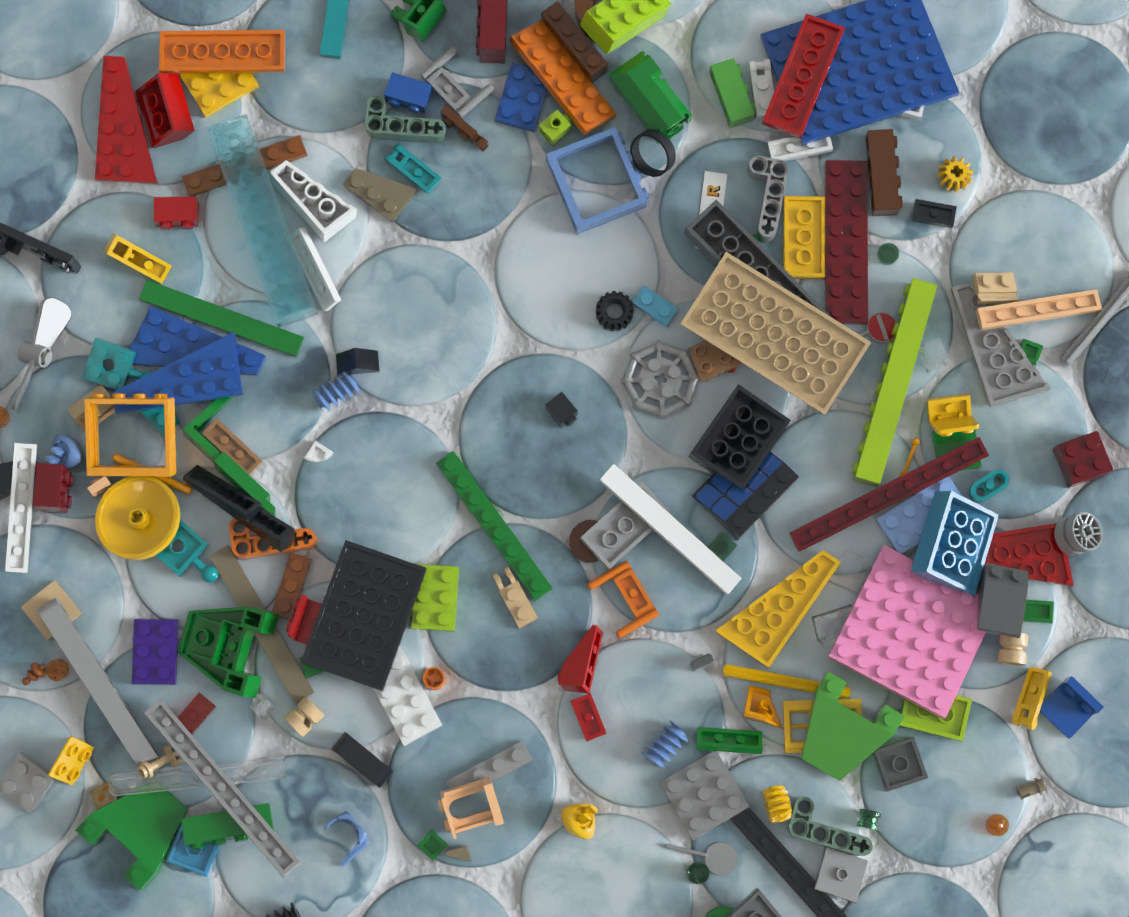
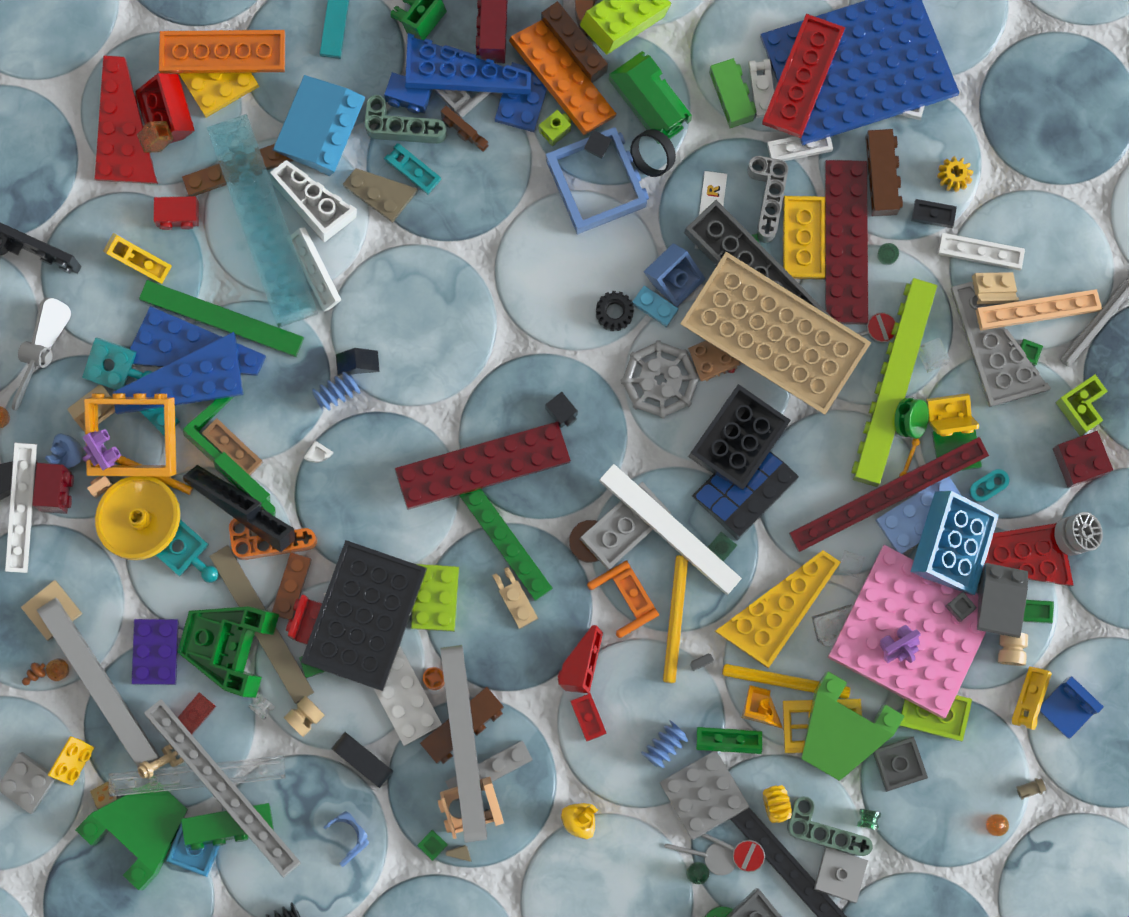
(97, 451): none -> medium lavender hips
(155, 136): none -> clear orange brick
(319, 124): none -> dark azure slope
(454, 69): none -> blue wing
(463, 744): none -> light grey beam
(482, 465): none -> dark red plate
(483, 708): none -> reddish brown brick
(597, 144): none -> black tile
(675, 274): none -> medium blue slope
(675, 619): none -> yellow axle
(747, 854): none -> red piece
(902, 648): none -> medium lavender hips
(911, 418): none -> green head
(961, 607): none -> dark grey tile
(981, 251): none -> white plate
(1078, 405): none -> lime brick

